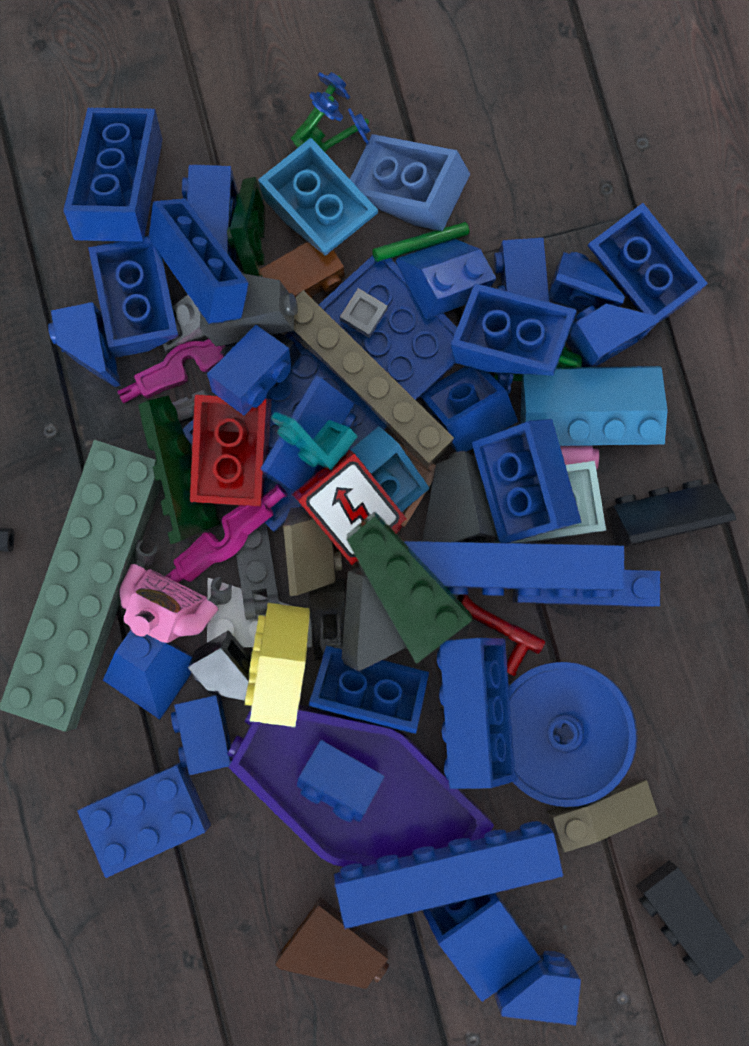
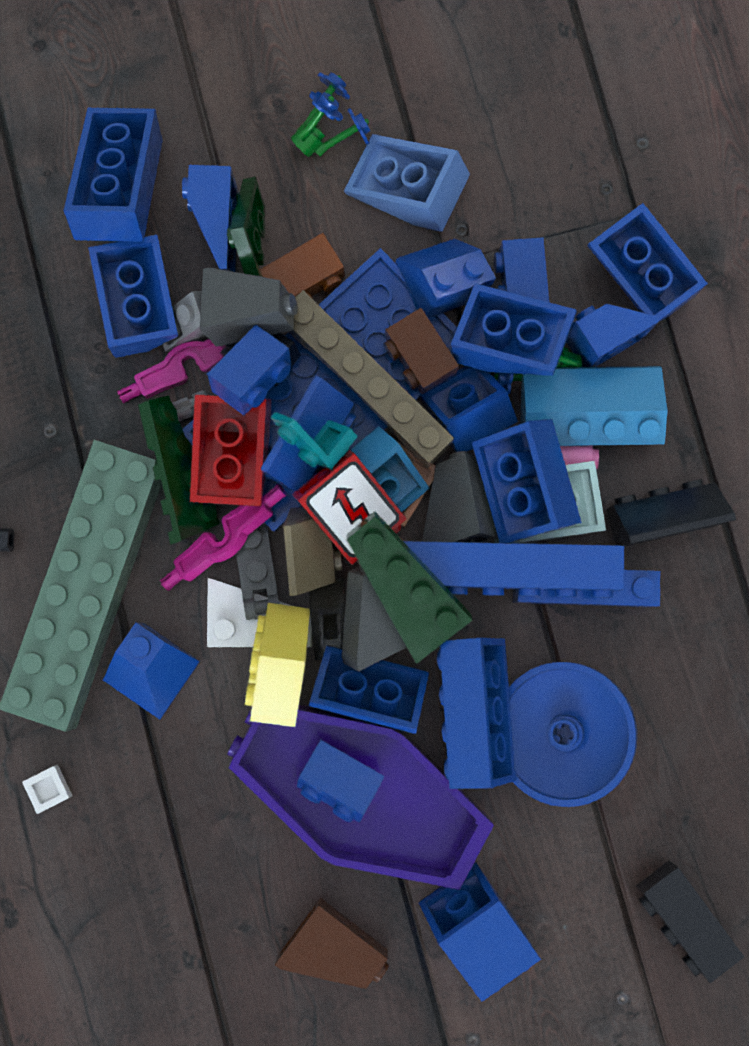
(47, 789): none -> white plate
(82, 336): blue slope -> none
(144, 819): blue brick -> none
(162, 606): bright pink torso -> none
(197, 260): blue brick -> none
(202, 733): blue brick -> none
(222, 667): slope -> none
(316, 197): dark azure slope -> none
(363, 313): light grey plate -> none
(420, 242): green bar -> none
(420, 352): none -> reddish brown brick
(447, 874): blue brick -> none
(523, 638): red piece -> none
(543, 992): blue slope -> none
(582, 284): blue slope -> none
(602, 818): dark tan slope -> none

